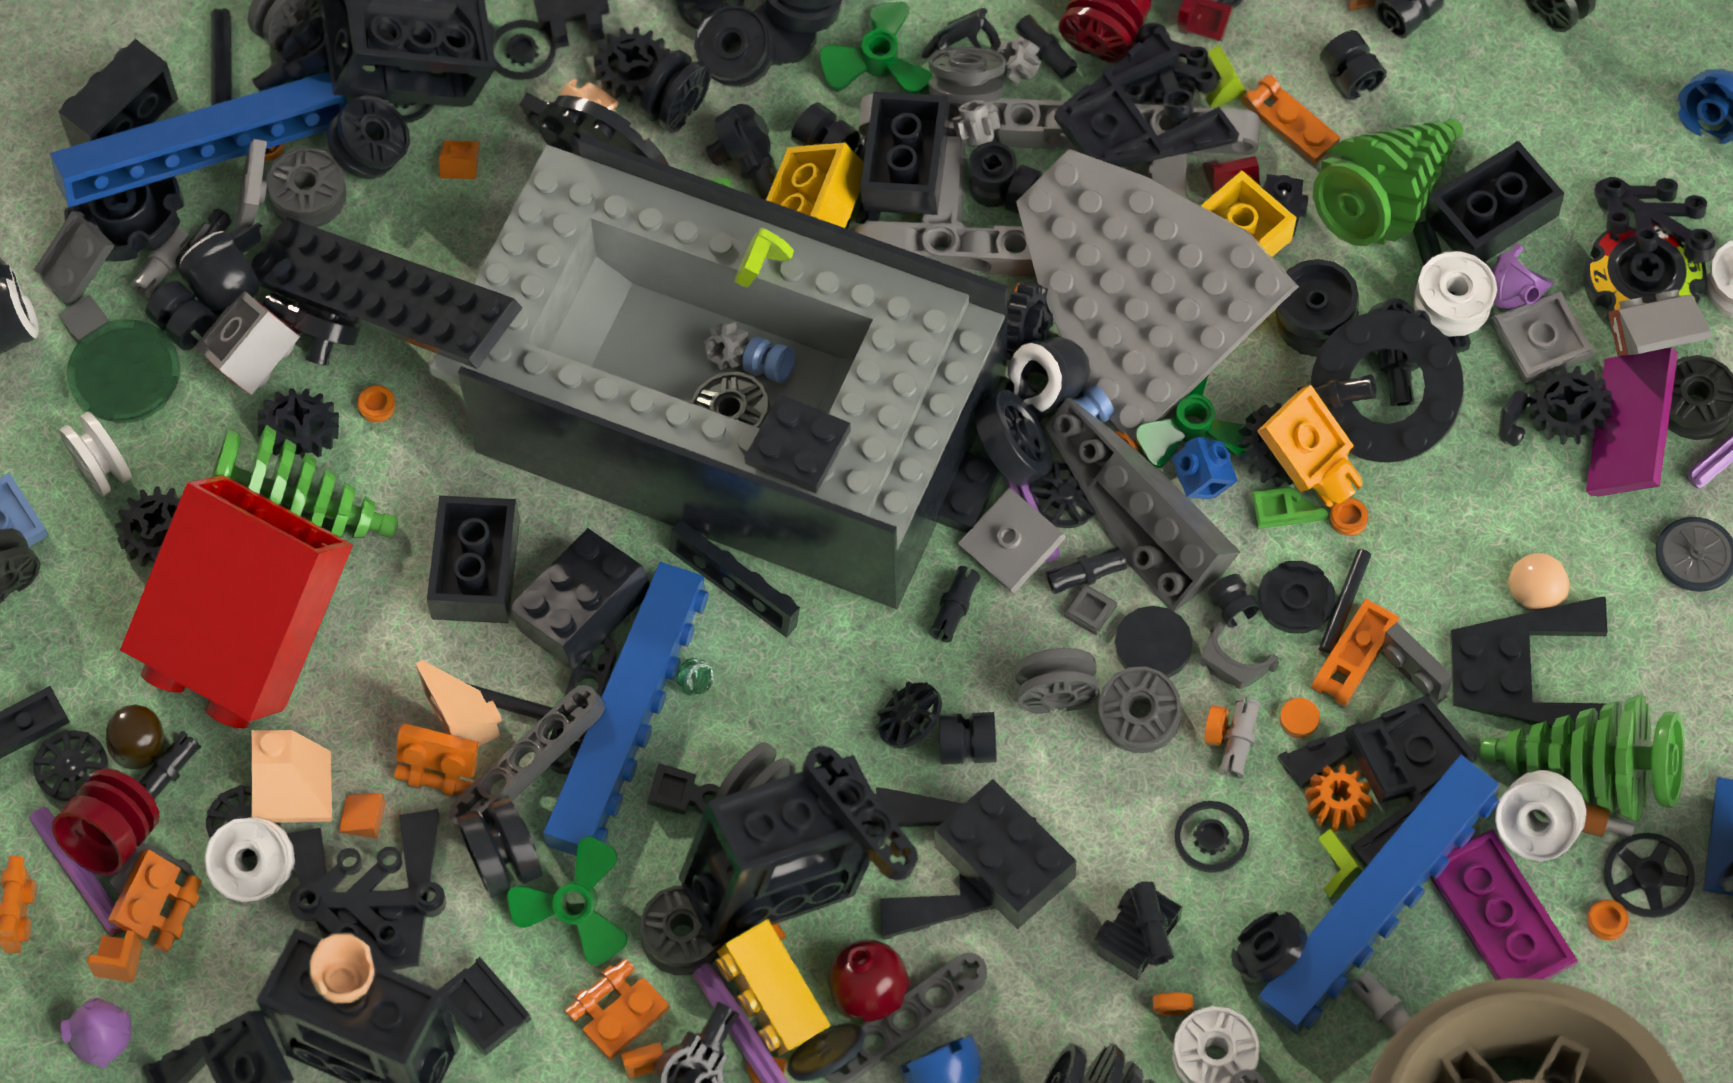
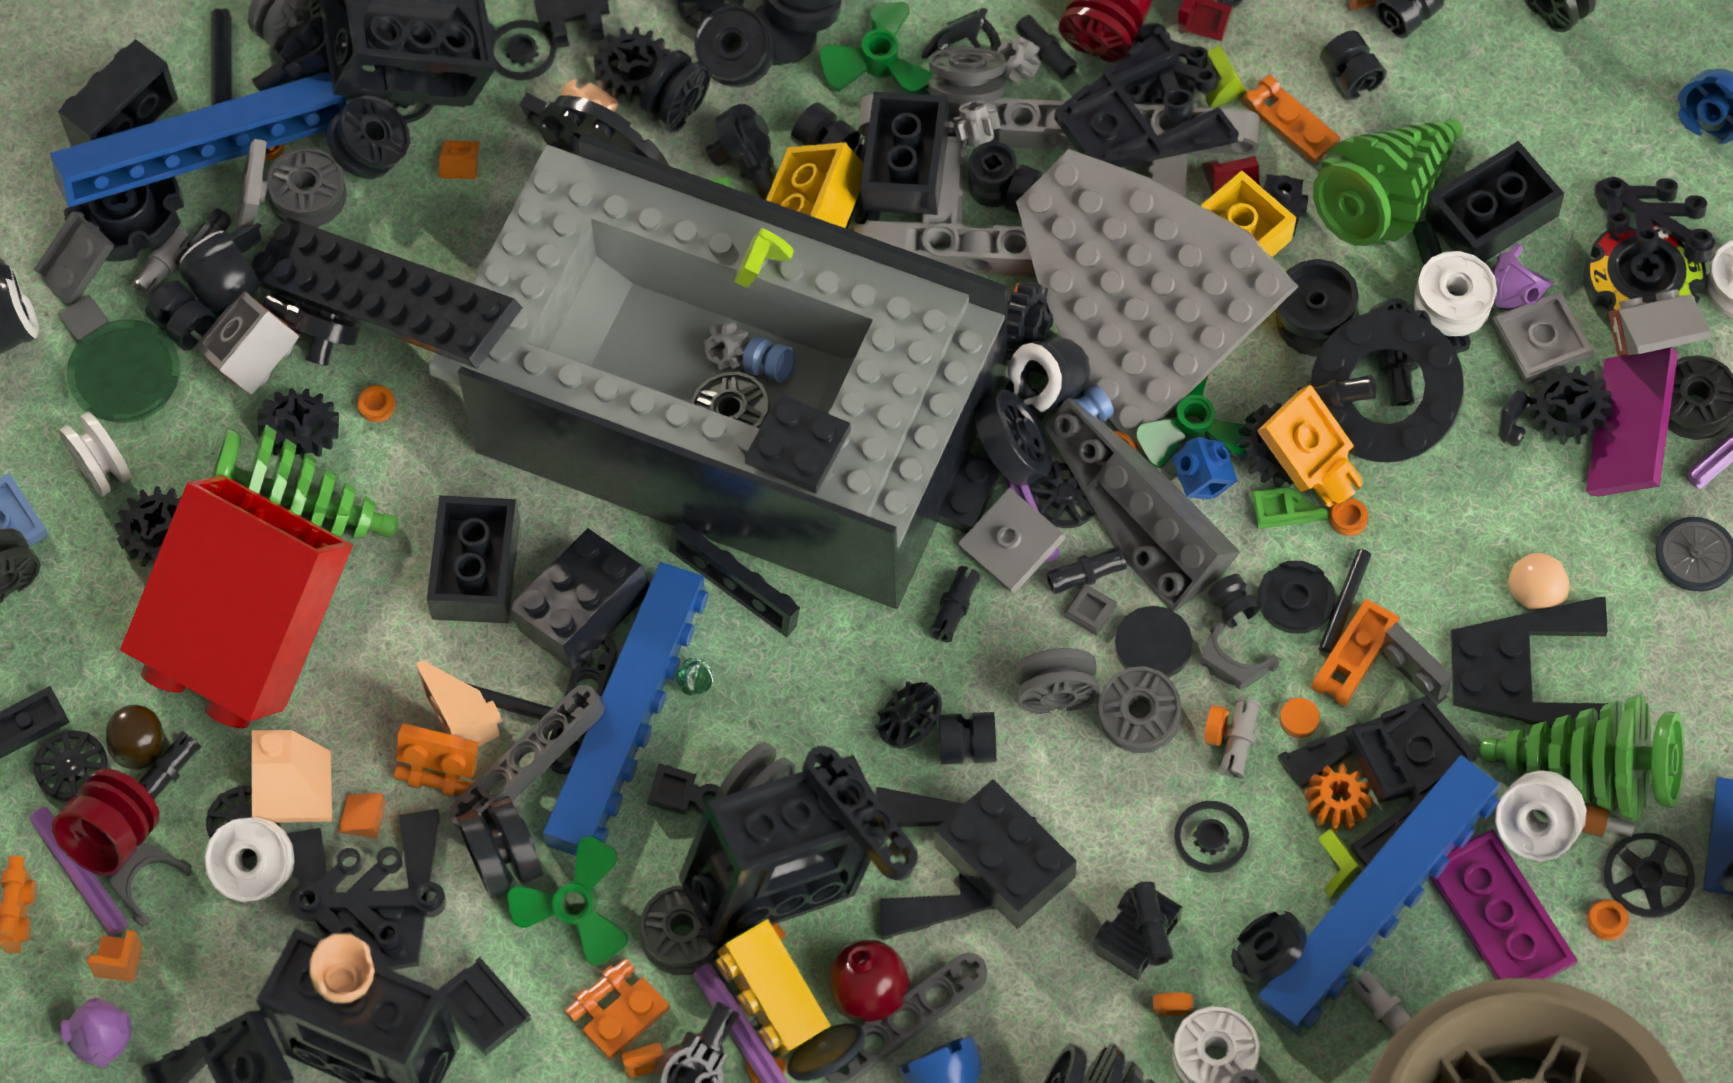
(145, 895): orange plate -> none

